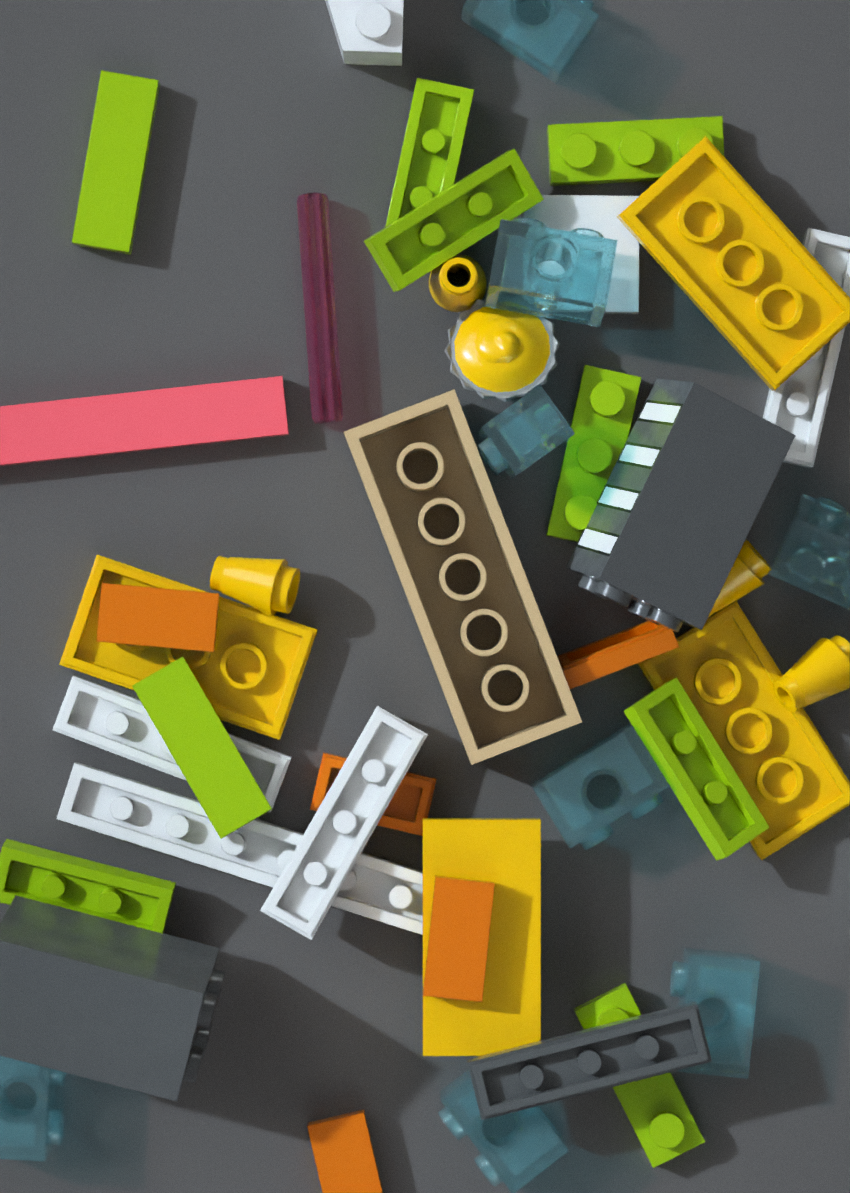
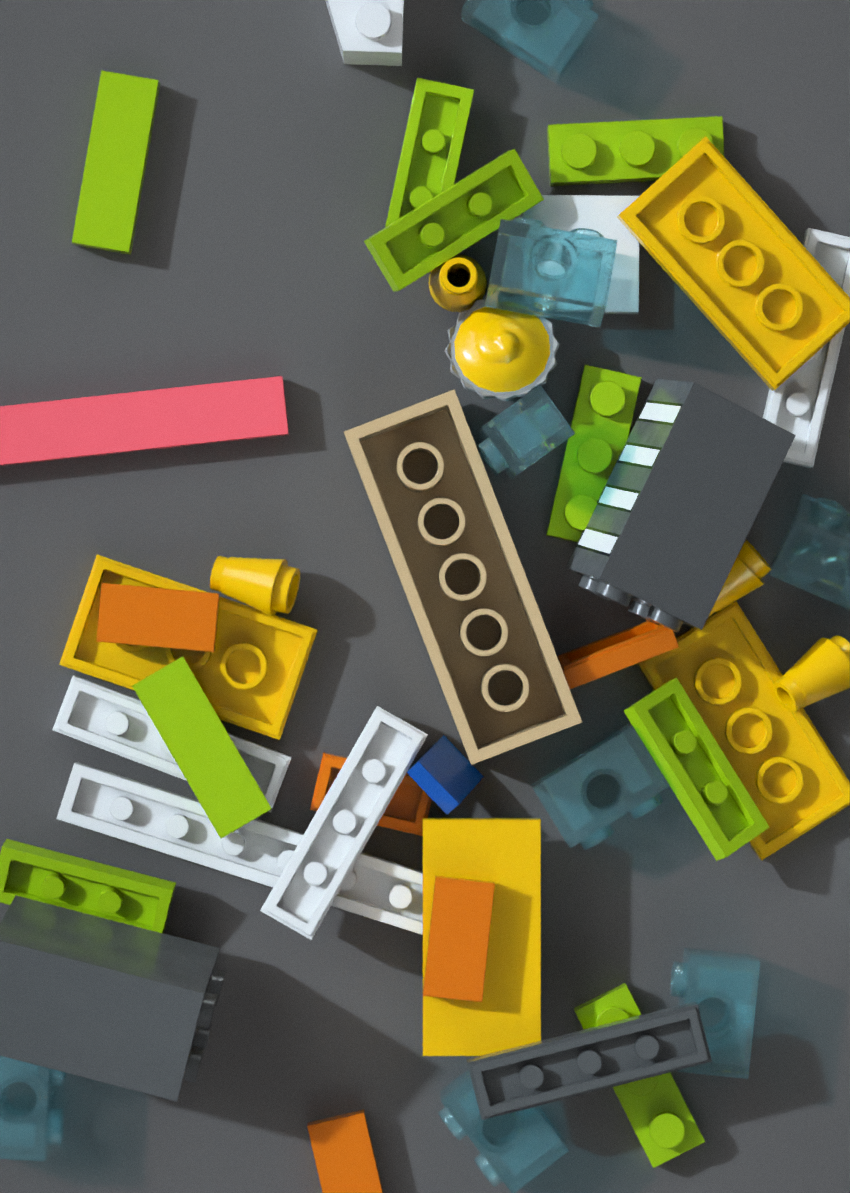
(319, 308): clear pink axle -> none
(445, 774): none -> blue tile

